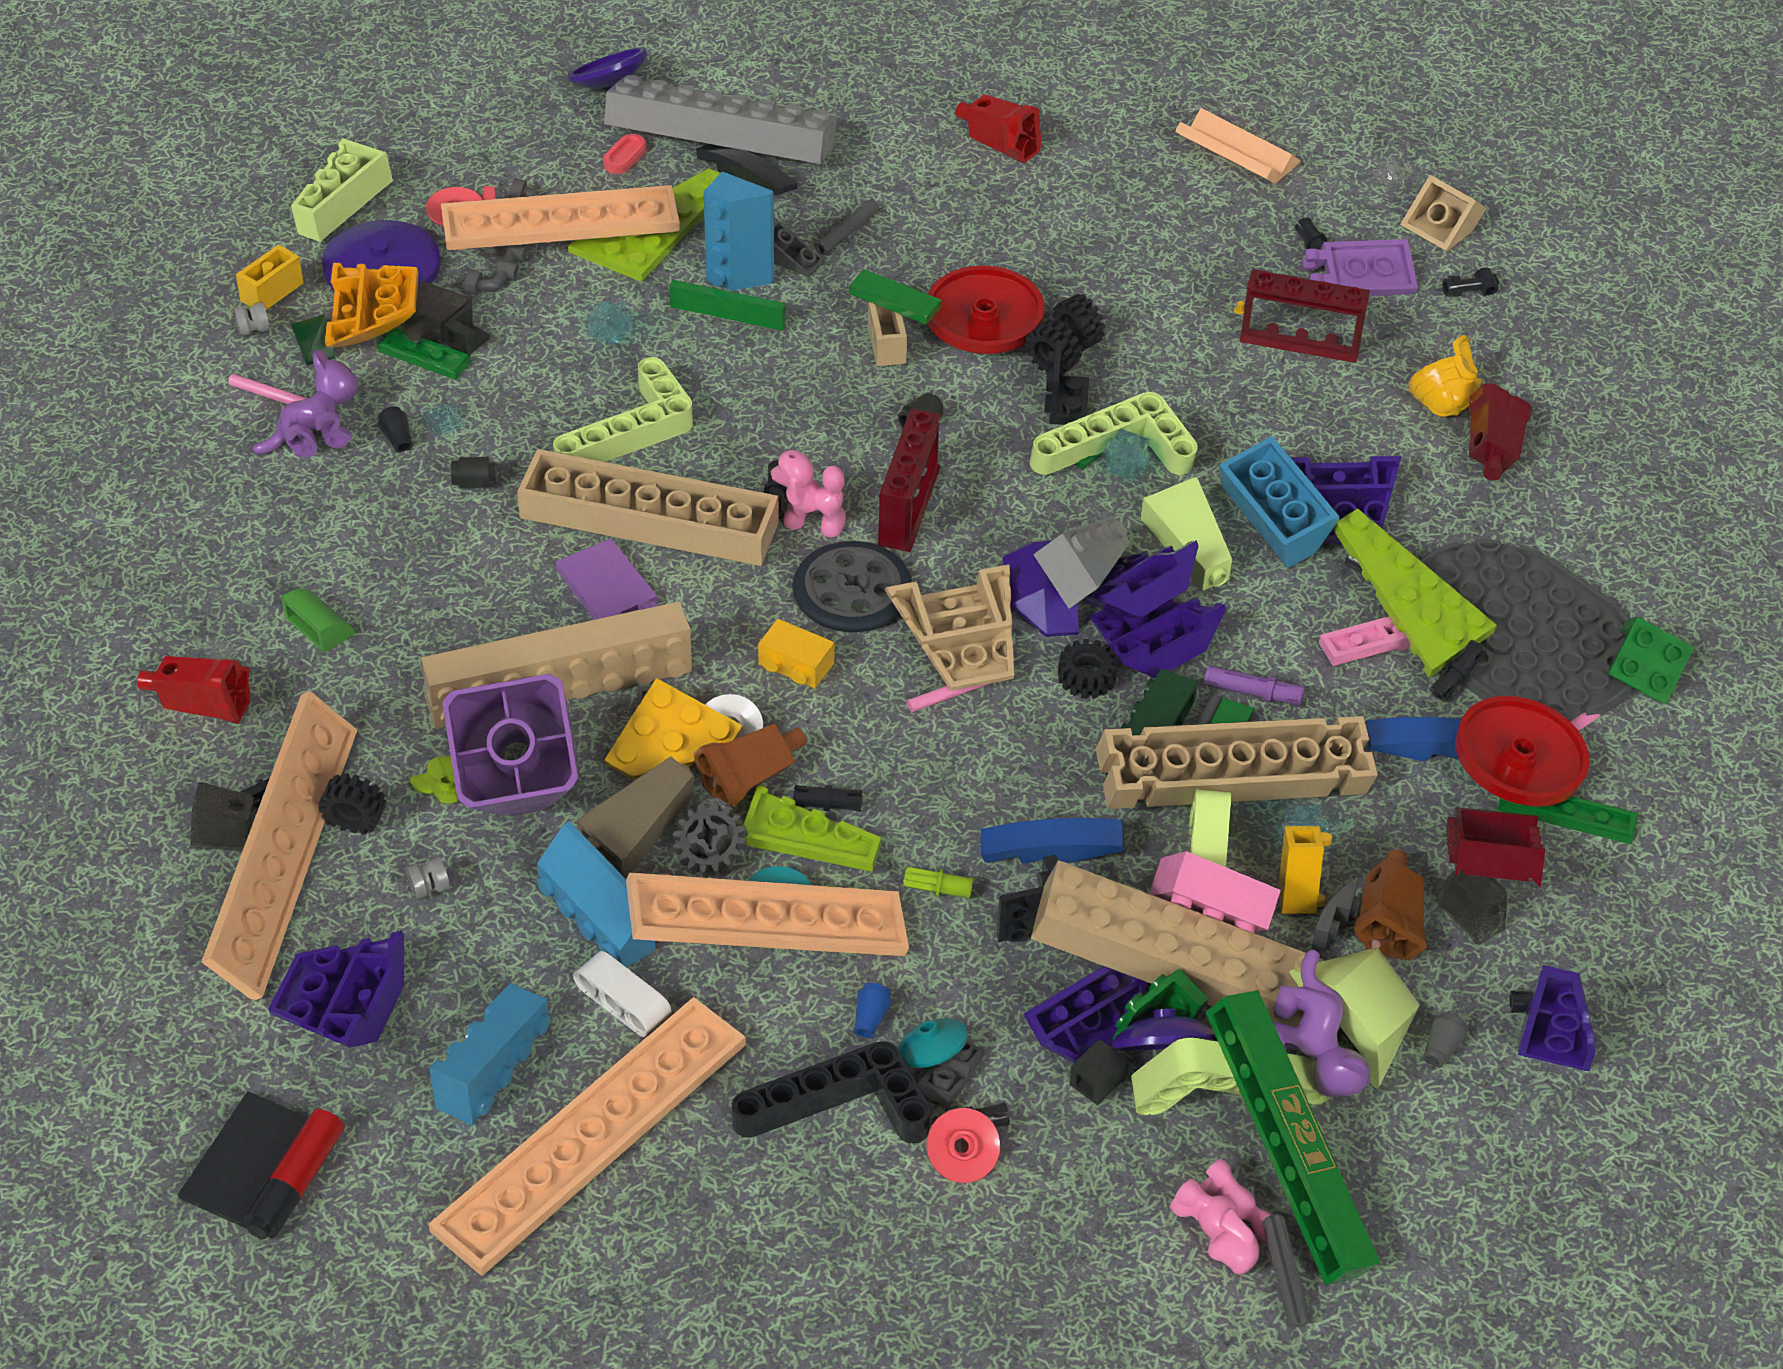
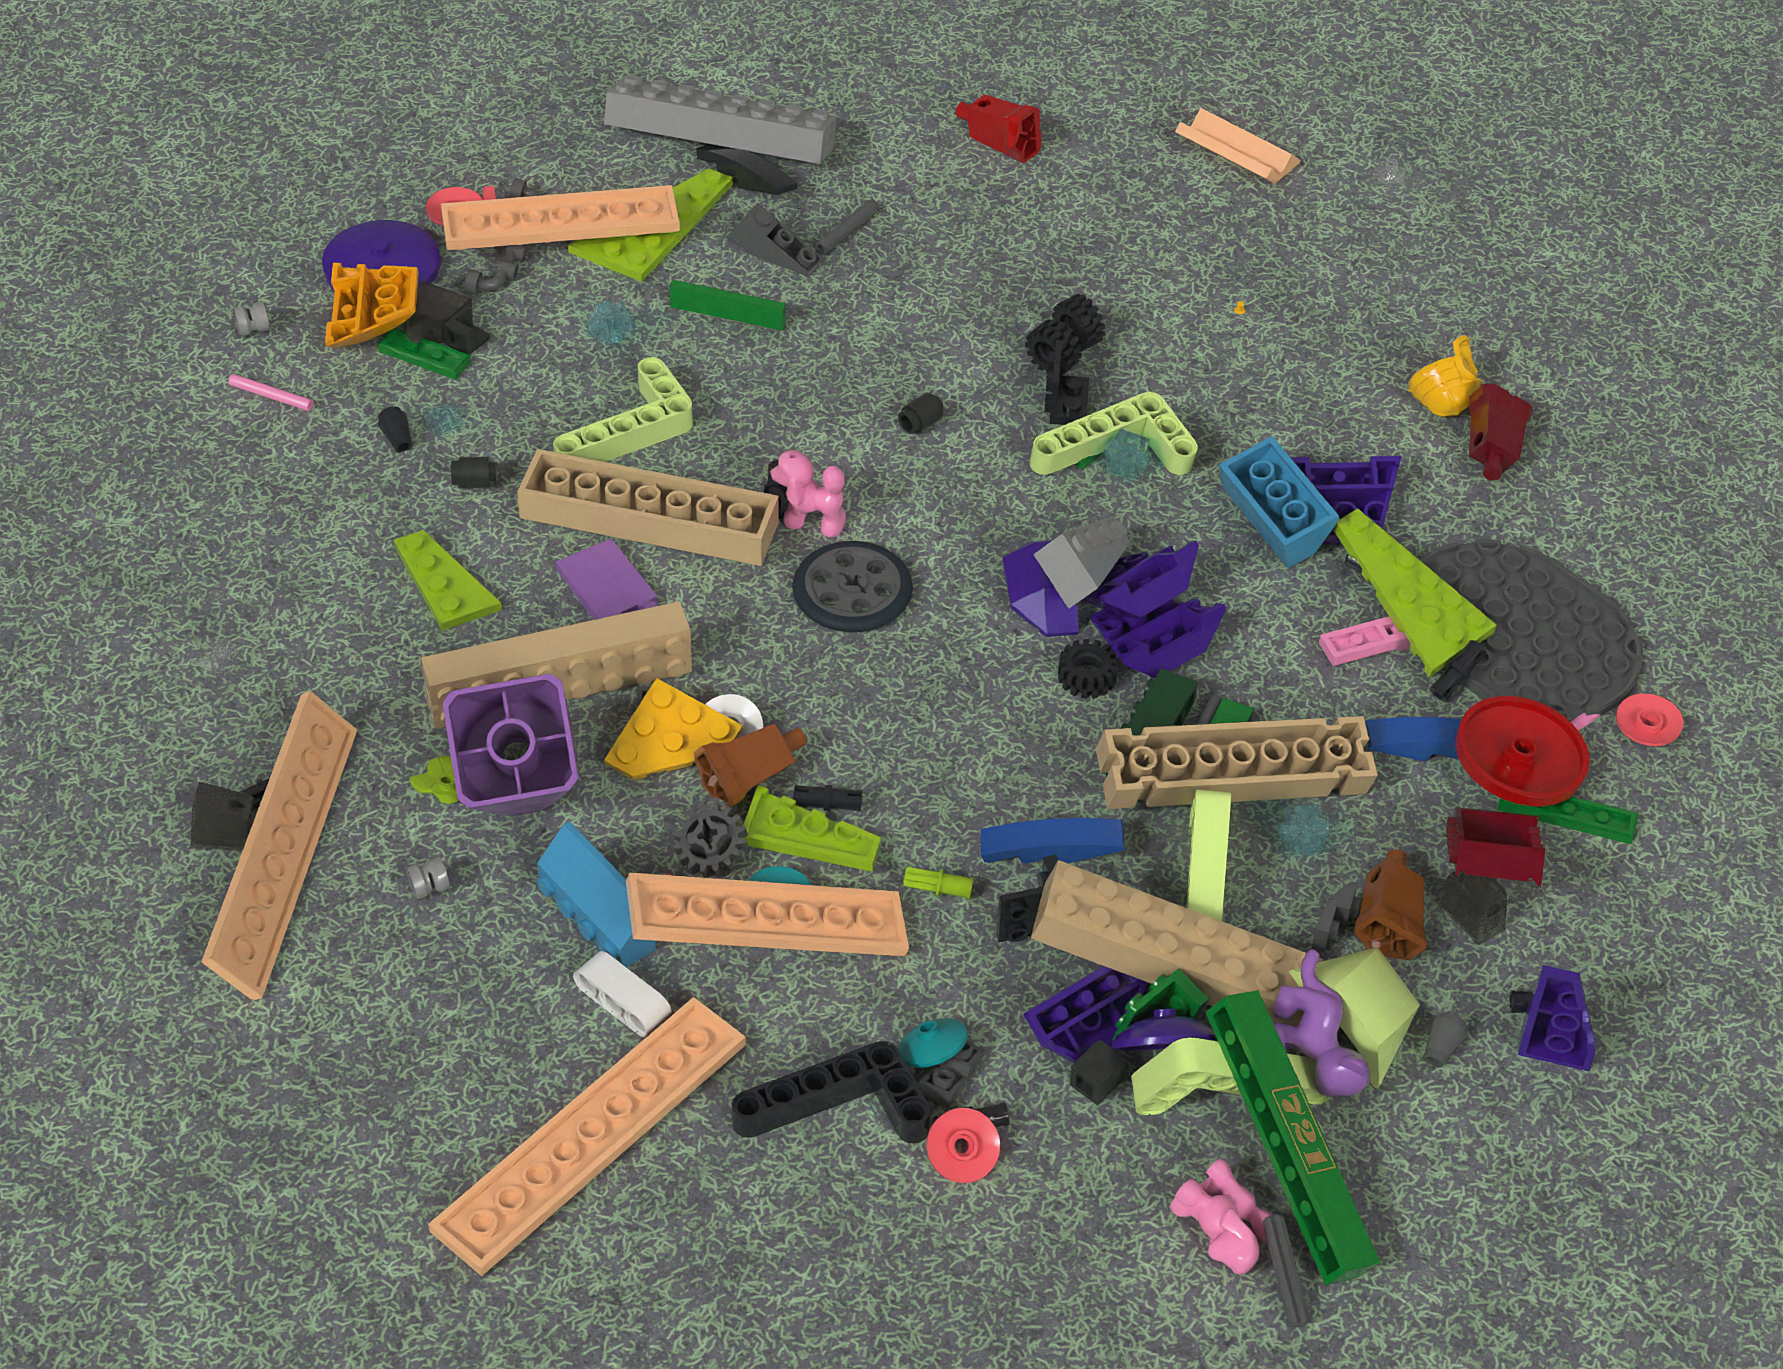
(200, 686): red piece -> none
(262, 1164): black door -> none
(270, 277): yellow brick -> none
(311, 336): dark green slope -> none
(315, 619): bright green brick -> none
(334, 386): medium lavender animal -> none
(340, 189): yellowish green wedge -> none
(344, 990): dark purple wedge -> none
(352, 803): black tyre -> none
(443, 583): none -> lime wing
(491, 1050): dark azure wedge -> none
(608, 69): dark purple dish -> none
(624, 153): coral tile -> none
(638, 814): dark tan slope -> none
(738, 233): dark azure slope -> none
(796, 653): yellow brick -> none
(871, 1007): blue cone -> none
(887, 335): tan piece -> none
(895, 296): green tile -> none
(898, 508): dark red window -> none
(936, 696): bright pink bar -> none
(963, 628): tan wedge -> none
(986, 309): red dish -> none
(1184, 516): yellowish green slope -> none
(1215, 891): bright pink wedge -> none
(1262, 687): medium lavender pin -> none
(1302, 869): yellow brick -> none
(1309, 294): dark red window -> none
(1312, 237): black pin -> none
(1373, 265): medium lavender tile -> none
(1442, 214): tan slope -> none
(1483, 280): black bar -> none
(1649, 719): none -> coral dish
(1650, 659): green bracket -> none

